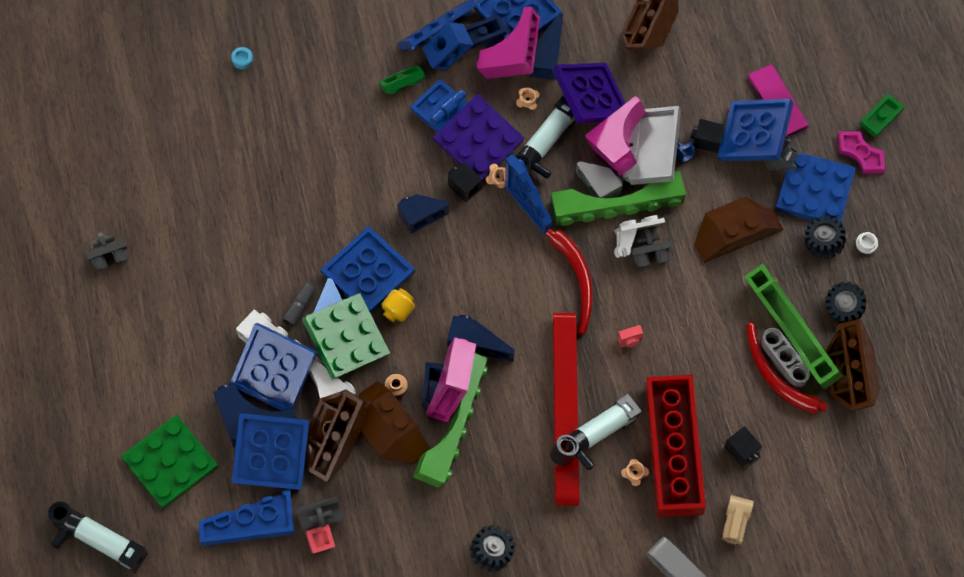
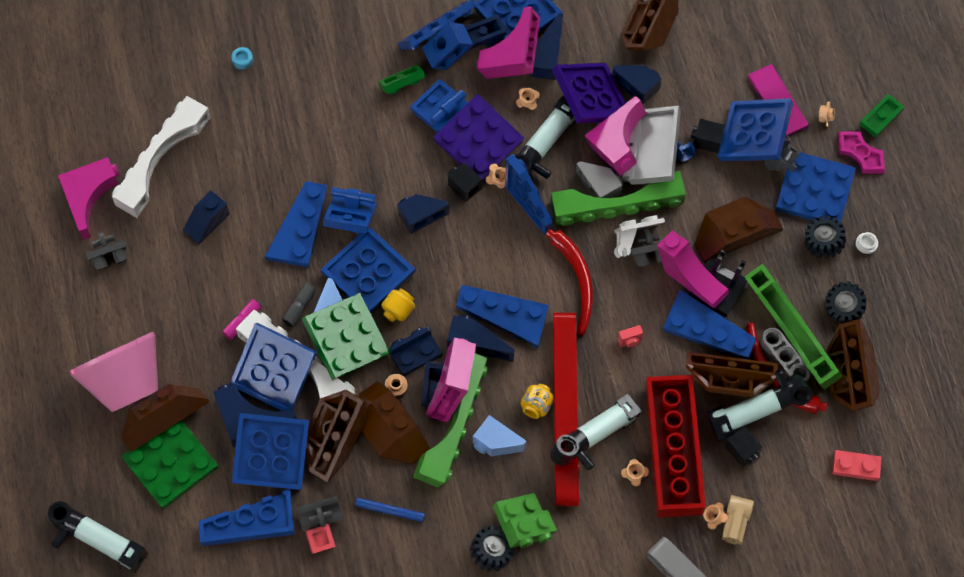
(85, 187): none -> dark pink arch
(122, 373): none -> bright pink cone
(160, 412): none -> reddish brown wedge
(185, 122): none -> white arch
(206, 217): none -> dark blue slope
(230, 331): none -> dark pink piece
(299, 230): none -> blue wing
(350, 210): none -> blue plate
(389, 509): none -> blue bar
(414, 351): none -> dark blue bracket
(497, 439): none -> light blue slope
(515, 315): none -> blue wing
(524, 521): none -> bright green plate
(537, 401): none -> yellow head
(637, 80): none -> dark blue slope
(686, 269): none -> dark pink arch
(704, 326): none -> blue wing
(710, 513): none -> light nougat plate
(731, 374): none -> reddish brown wedge
(733, 281): none -> black plate
(762, 405): none -> piece
(826, 114): none -> light nougat plate
(856, 465): none -> coral plate

